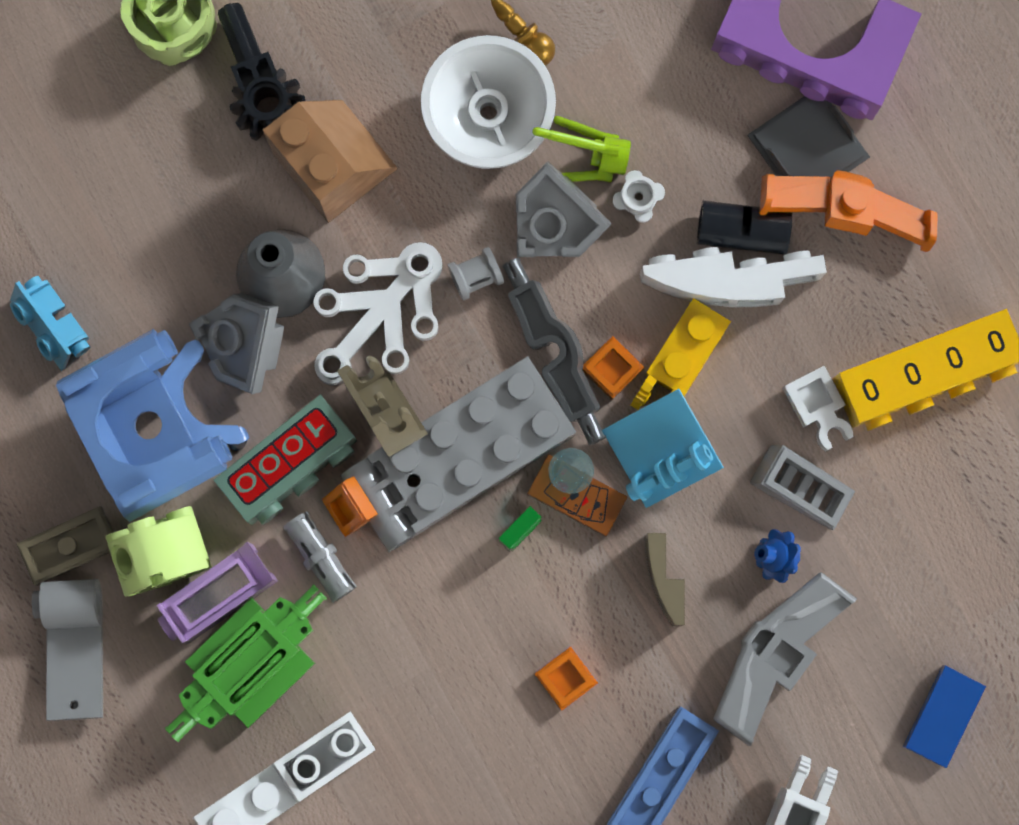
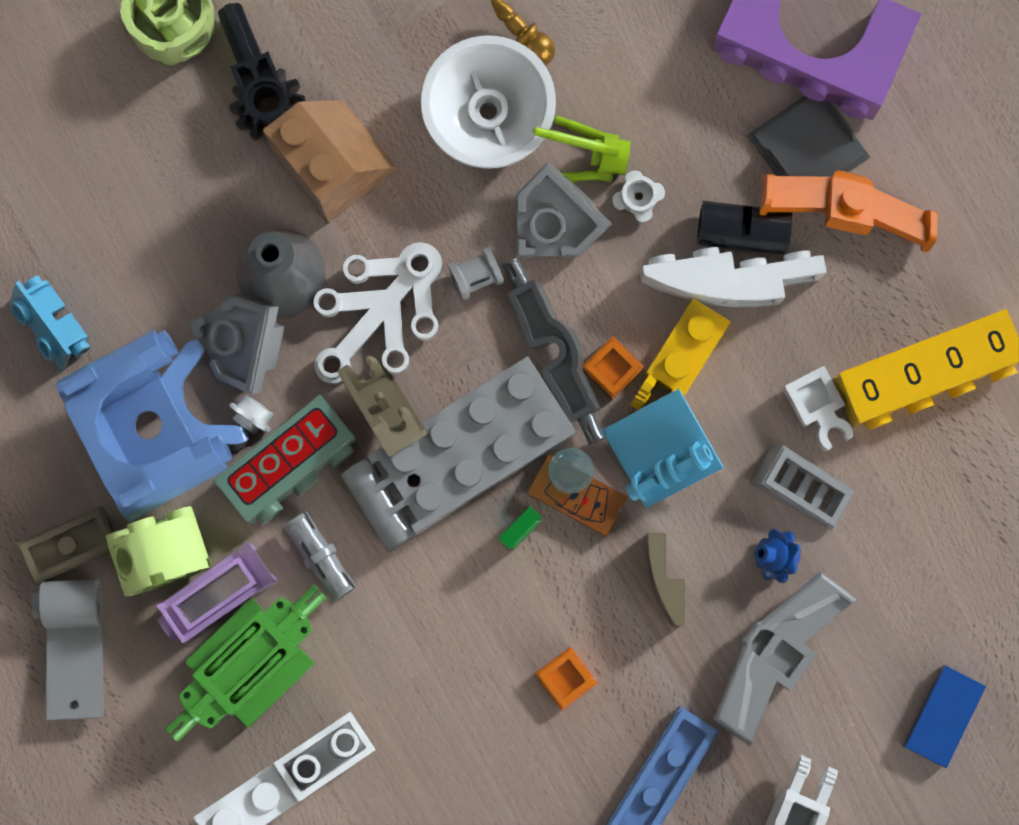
(252, 414): none -> white plate
(349, 506): orange tile -> none

